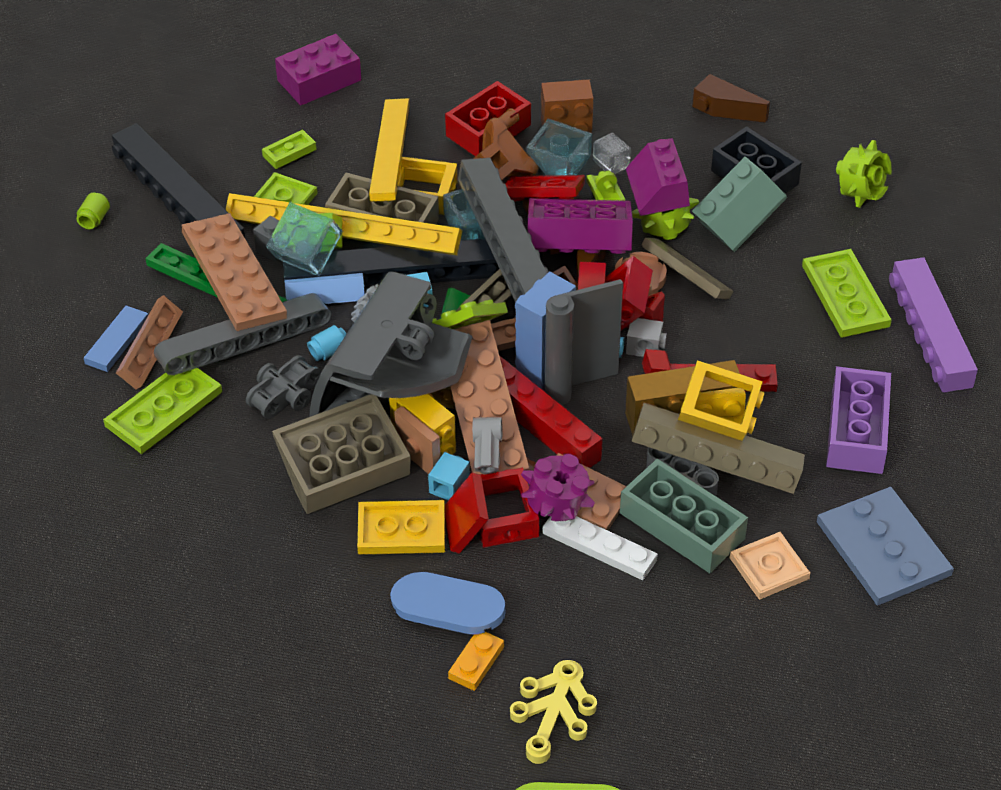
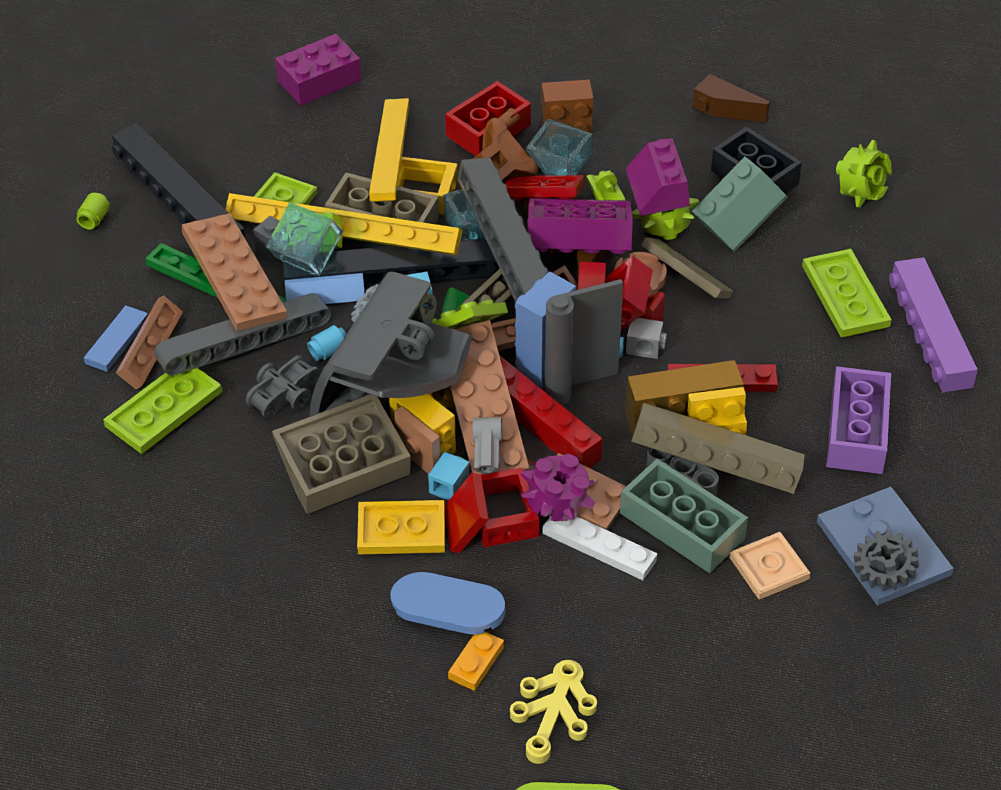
(289, 149): lime plate -> none
(611, 153): clear brick -> none
(655, 361): red slope -> none
(714, 423): yellow window -> none
(886, 560): none -> dark grey gear

